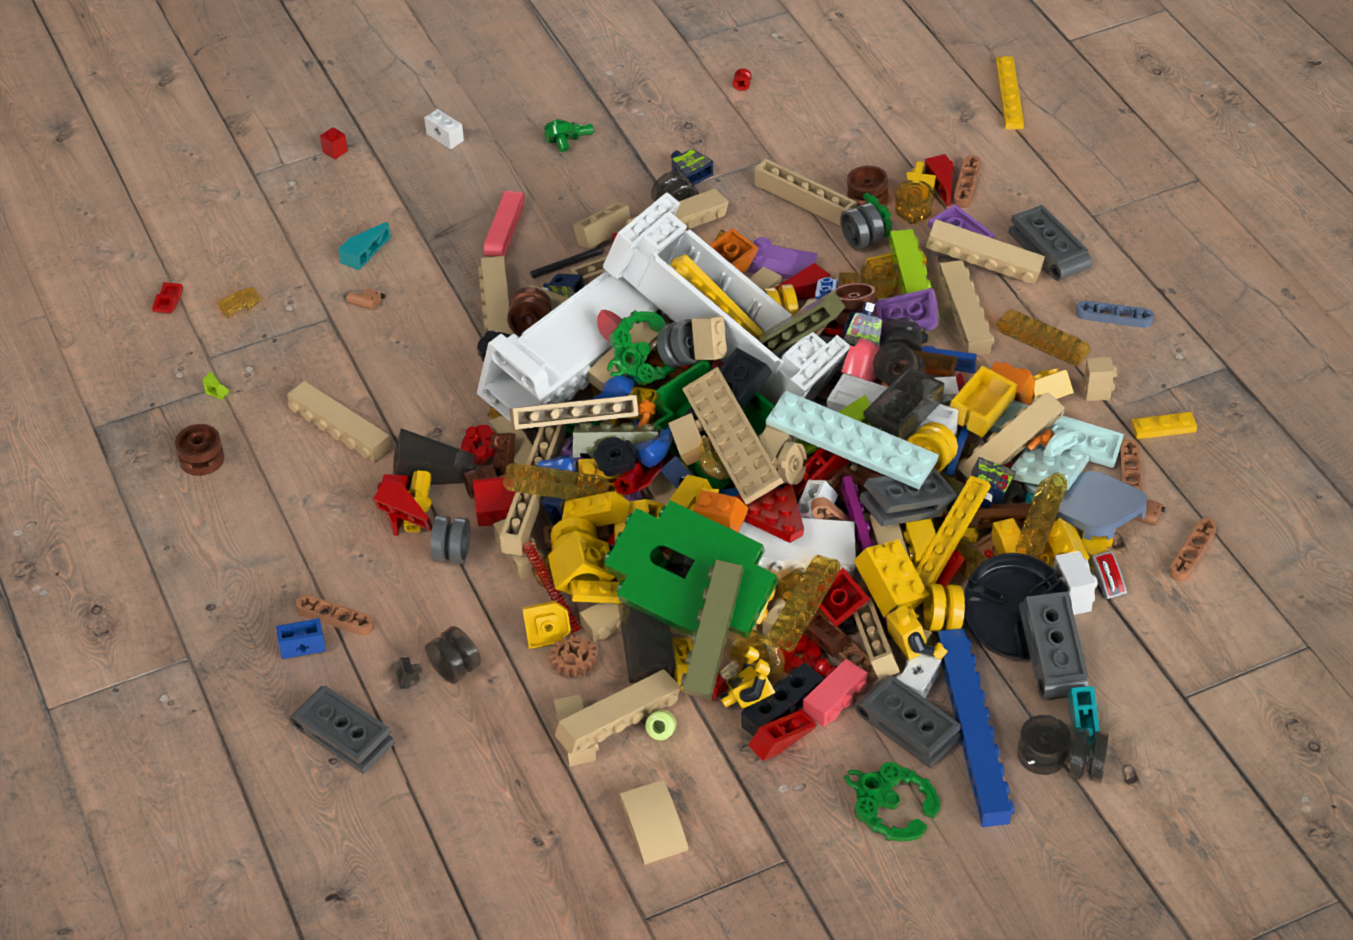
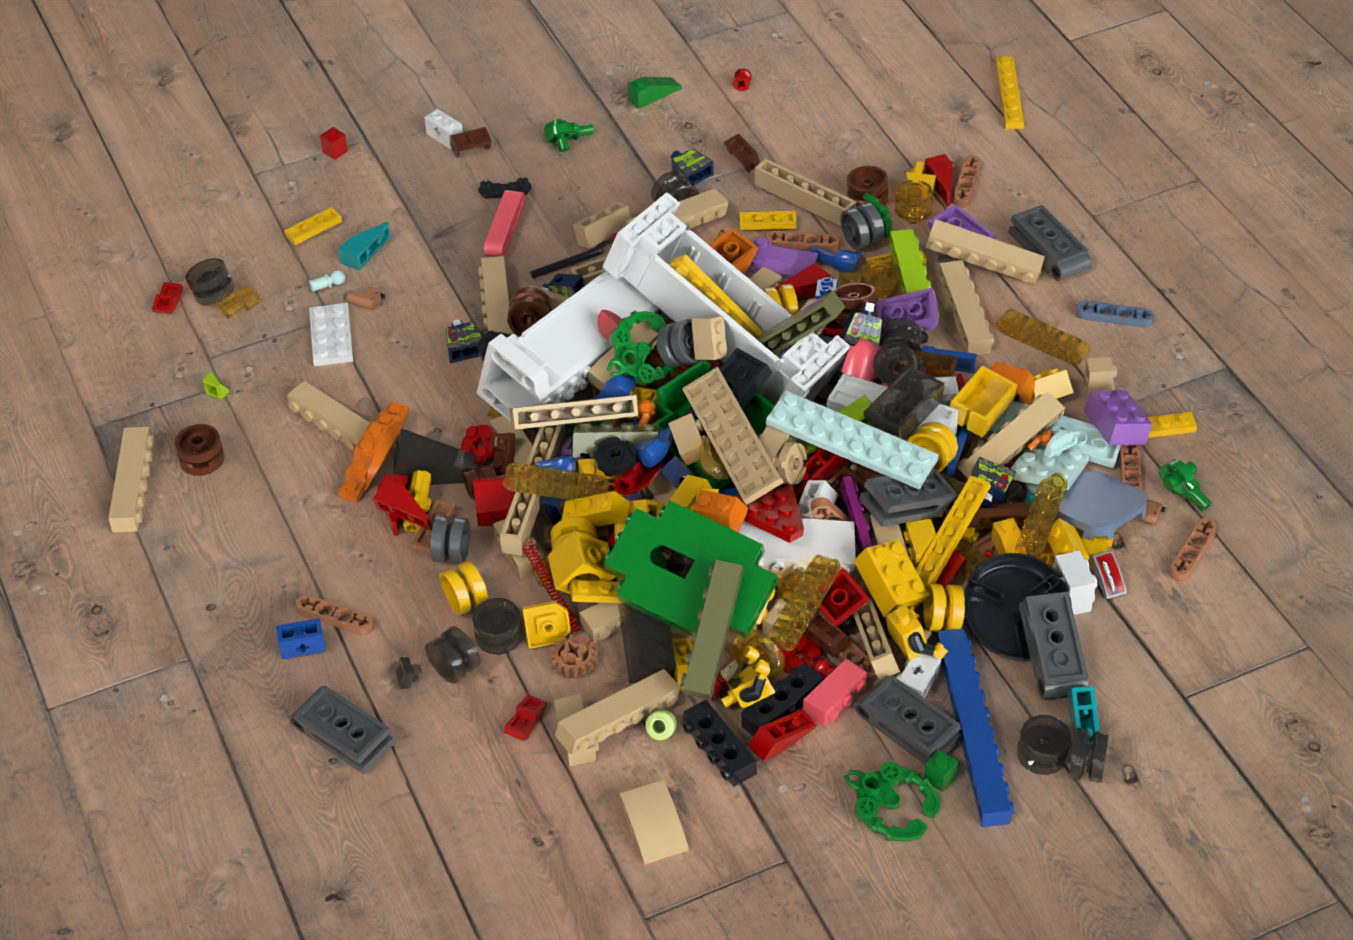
(131, 479): none -> tan brick
(210, 281): none -> clear smoke wheel
(313, 226): none -> yellow plate
(331, 334): none -> white plate
(336, 278): none -> light aqua pin
(372, 451): none -> orange piece
(423, 538): none -> nougat plate
(462, 341): none -> dark blue torso
(463, 587): none -> yellow wheel
(470, 140): none -> copper hinge
(496, 190): none -> black piece
(497, 626): none -> clear smoke wheel
(526, 717): none -> red slope
(650, 89): none -> green slope
(719, 743): none -> black brick
(742, 151): none -> copper hinge
(767, 220): none -> yellow plate
(828, 241): none -> nougat beam
(843, 261): none -> blue animal
(941, 770): none -> green brick
(1118, 417): none -> medium lavender brick
(1183, 482): none -> green pin

